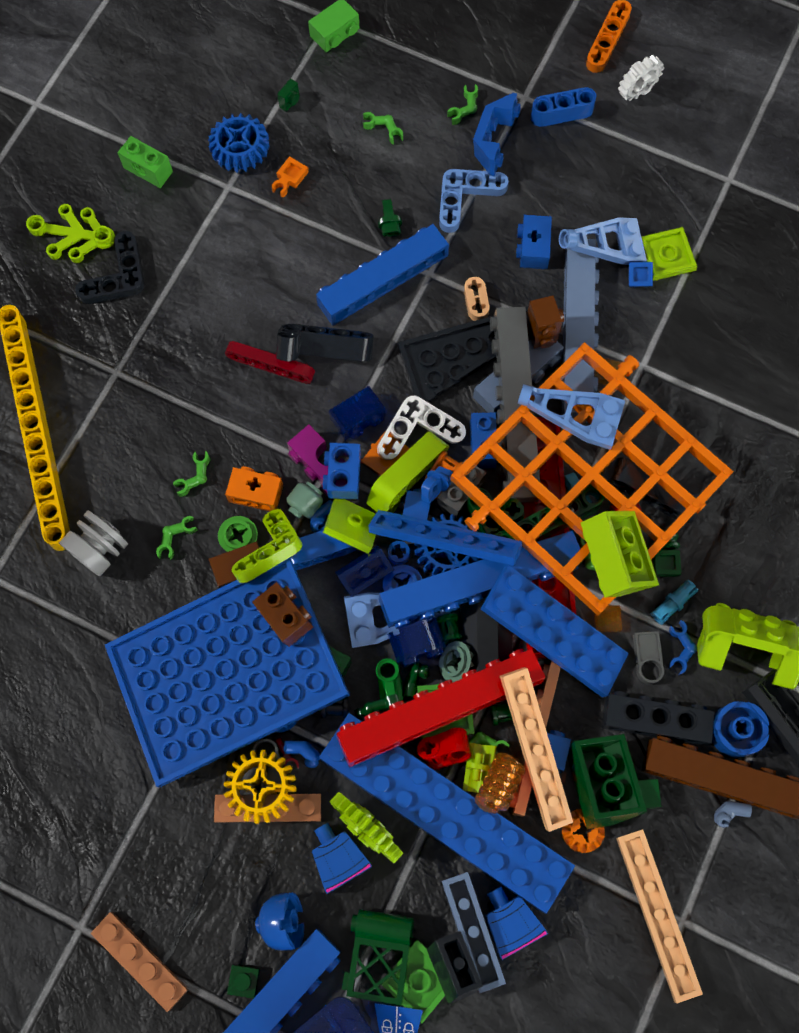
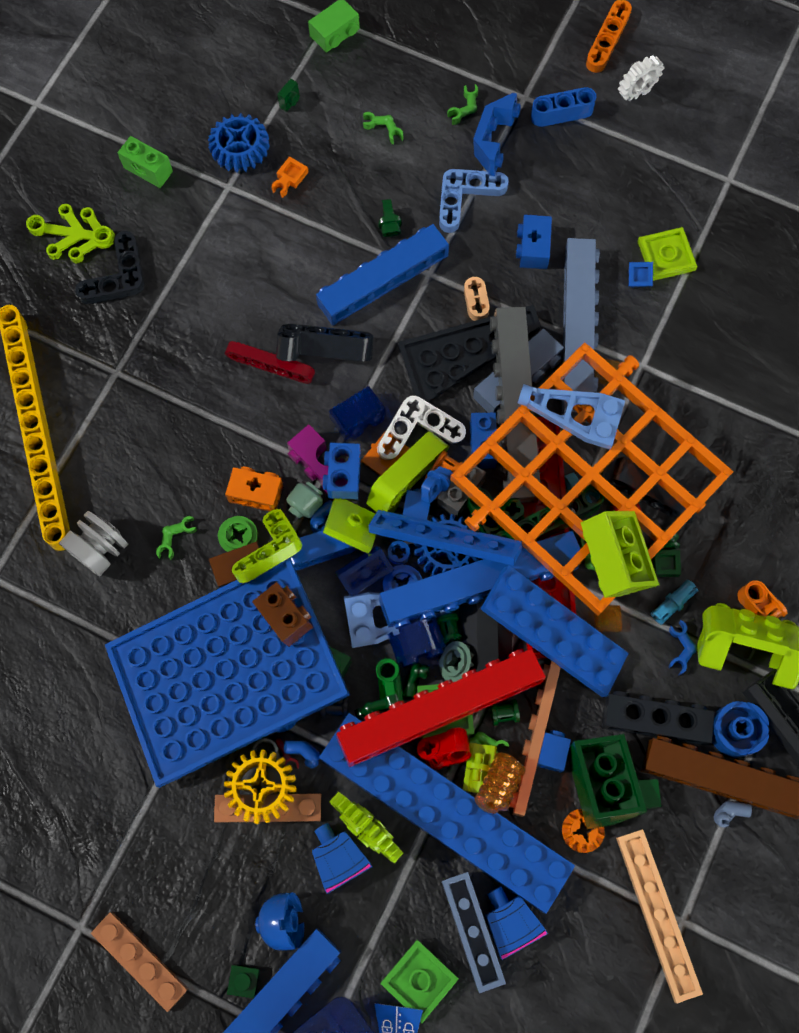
(200, 477): bright green arm -> none
(380, 931): dark green piece -> none
(454, 967): black brick -> none
(536, 749): light nougat plate -> none
(544, 322): reddish brown brick -> none
(627, 234): medium blue plate -> none
(648, 649): dark grey piece -> none
(764, 603): none -> orange piece

